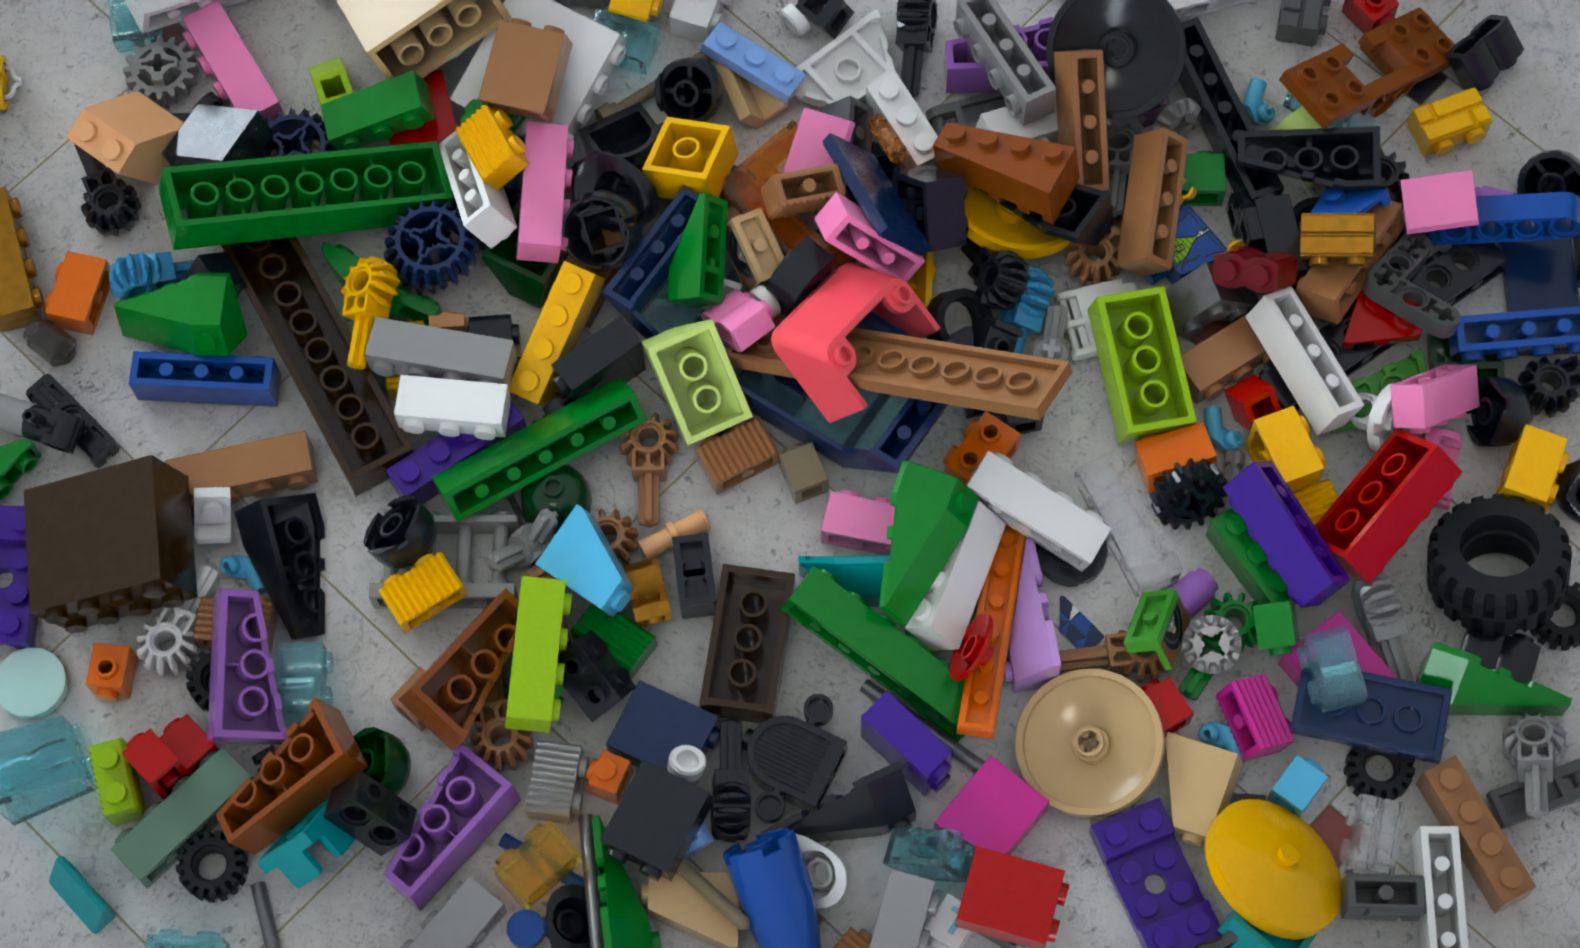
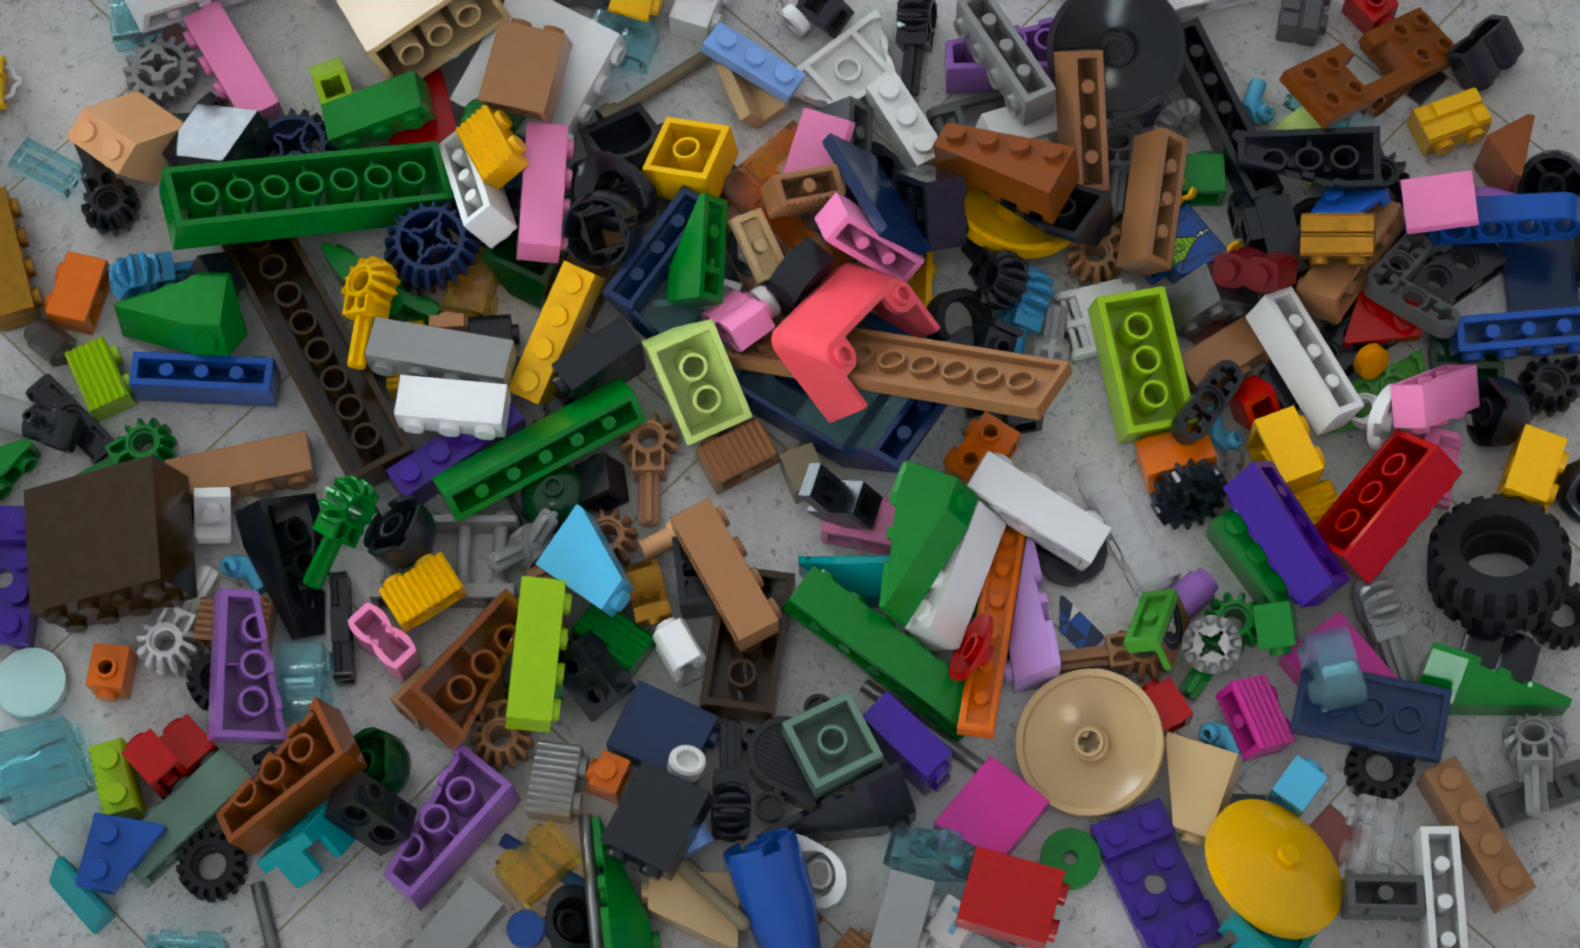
(68, 180): none -> clear light blue tile
(100, 378): none -> lime brick
(114, 850): none -> blue wing
(129, 447): none -> green gear
(341, 634): none -> black piece
(342, 521): none -> green gear
(383, 641): none -> bright pink brick
(474, 293): none -> clear yellow brick
(602, 483): none -> black brick
(679, 652): none -> white brick
(689, 89): black cylinder -> none
(725, 573): none -> medium nougat brick
(832, 745): none -> sand green brick
(839, 501): none -> black brick
(887, 138): clear orange axle -> none
(1082, 847): none -> green piece
(1193, 407): none -> black beam
(1371, 361): none -> light orange tile
(1504, 154): none -> dark orange slope

